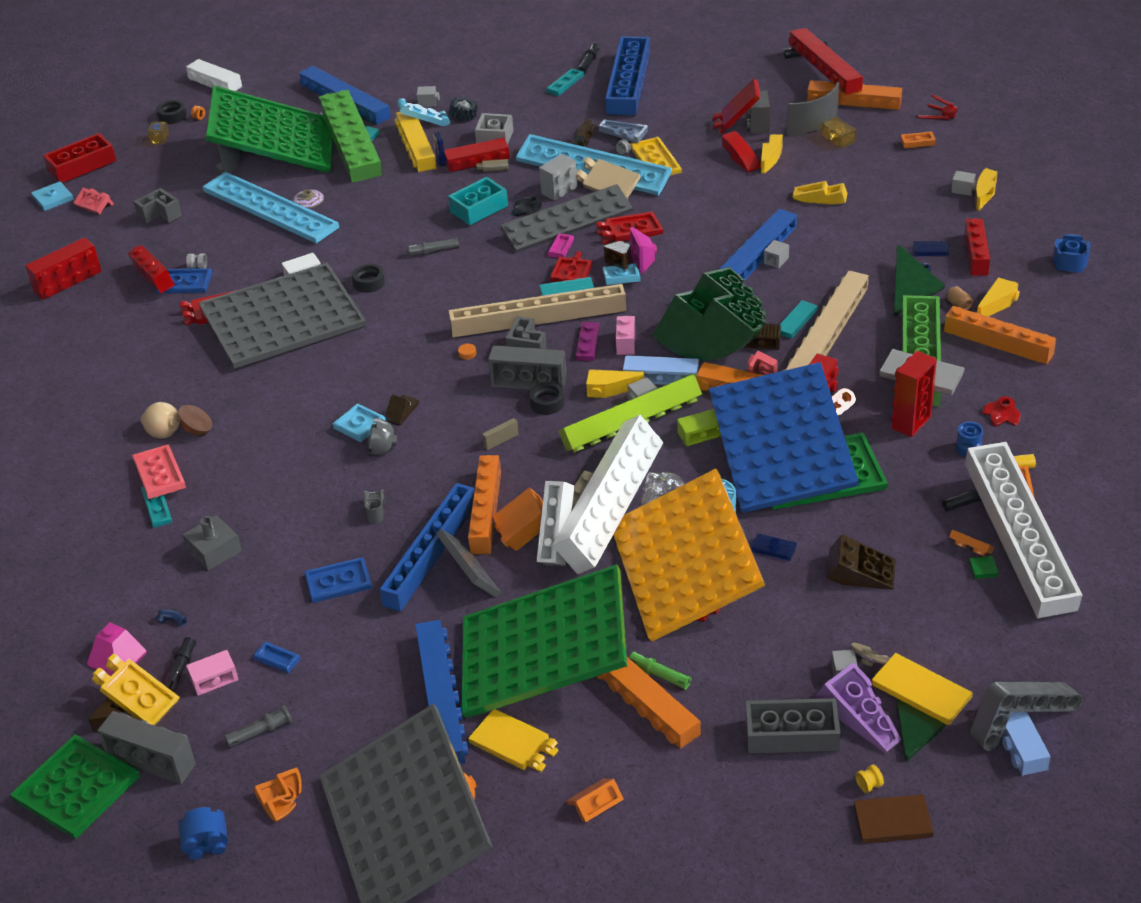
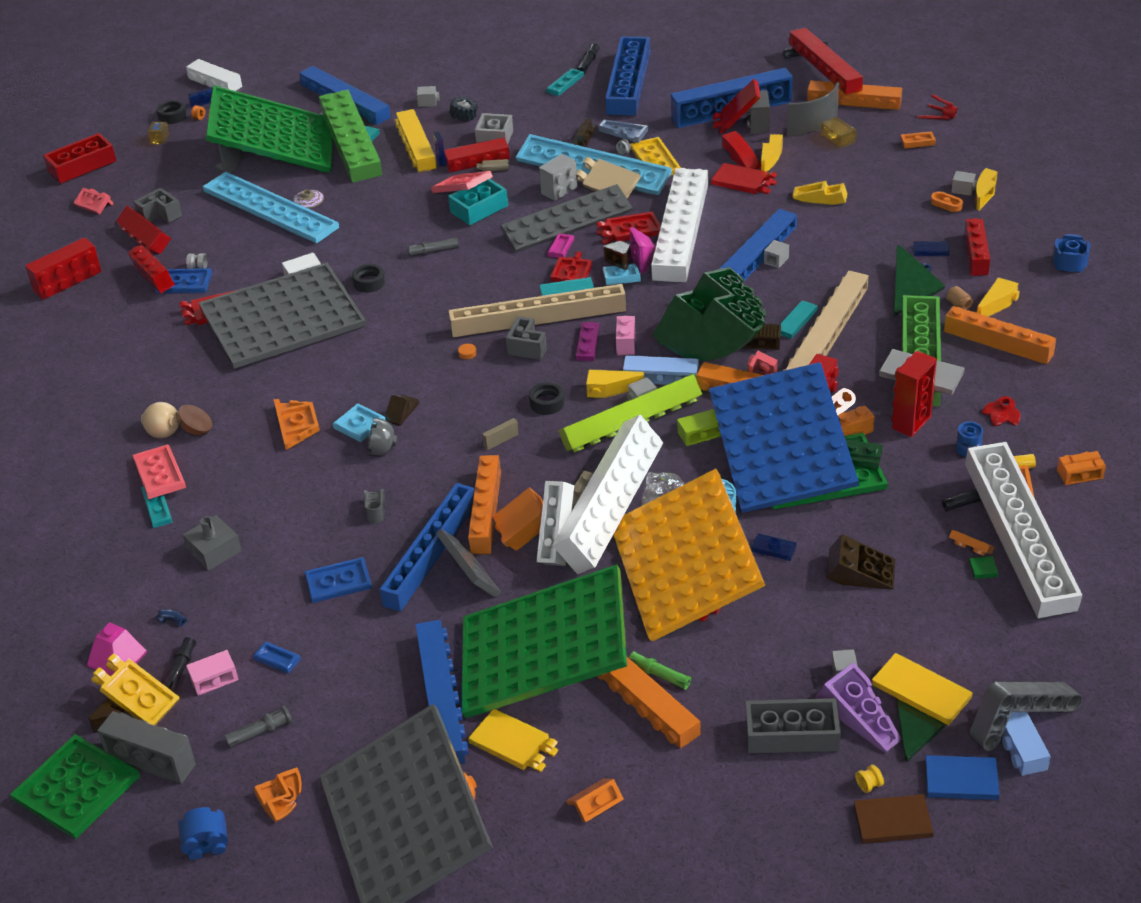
(52, 196): medium azure plate -> none
(143, 229): none -> red brick
(200, 97): none -> clear blue plate
(296, 421): none -> orange wing
(422, 113): medium azure plate -> none
(461, 182): none -> coral tile
(526, 367): dark grey brick -> none
(528, 205): black plate -> none
(680, 225): none -> white brick
(700, 103): none -> blue brick
(744, 179): none -> red tile
(857, 421): none -> orange brick
(865, 453): none -> dark green plate
(868, 656): dark tan dish -> none
(946, 201): none -> orange plate
(962, 777): none -> blue tile
(1081, 467): none -> orange brick

